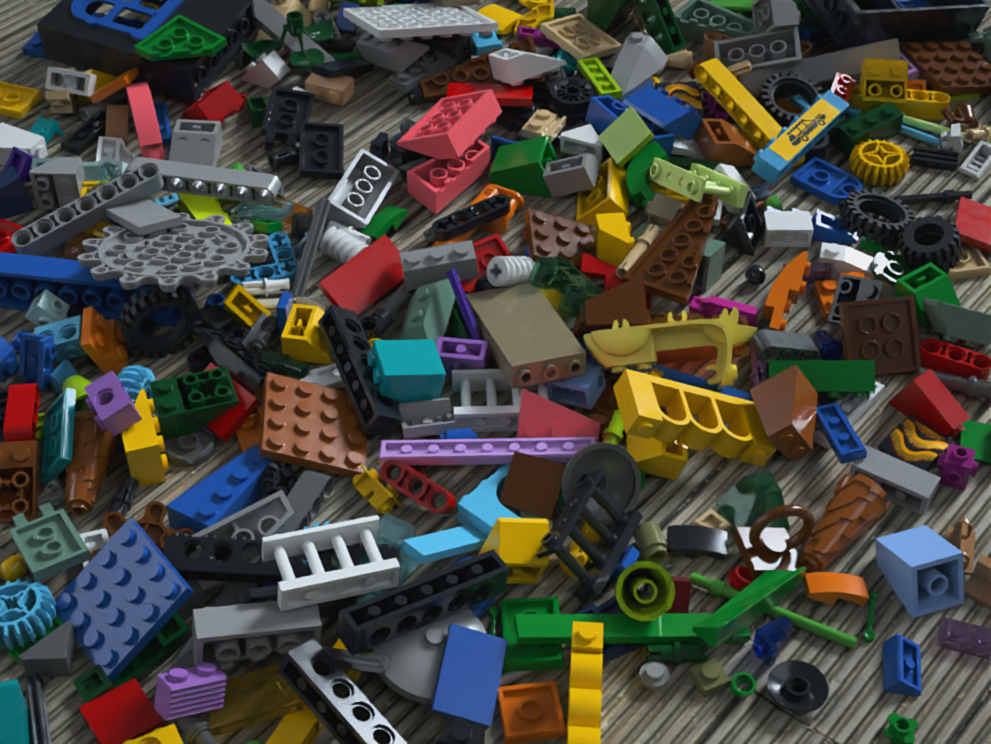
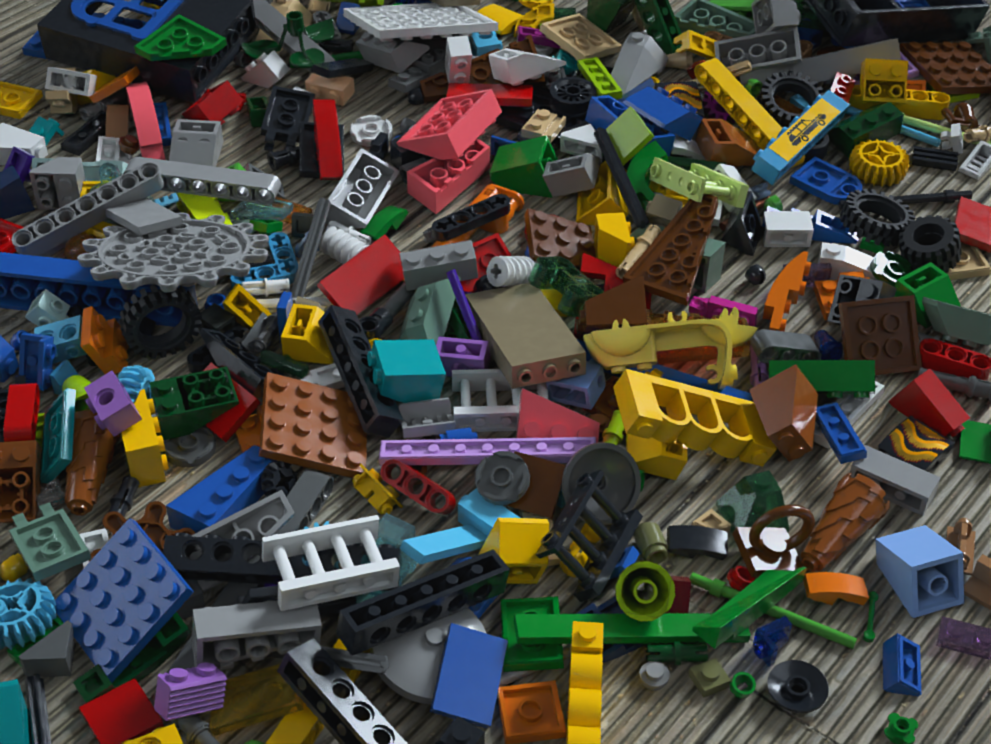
(129, 144): none -> reddish brown plate
(327, 139): none -> red slope
(368, 128): none -> white tile
(458, 59): none -> white brick
(494, 613): green hinge -> none
(502, 478): none -> dark grey tile
(621, 178): none -> black axle
(696, 44): none -> yellow hinge
(750, 84): none -> bright green hinge
(957, 466): magenta brick -> none

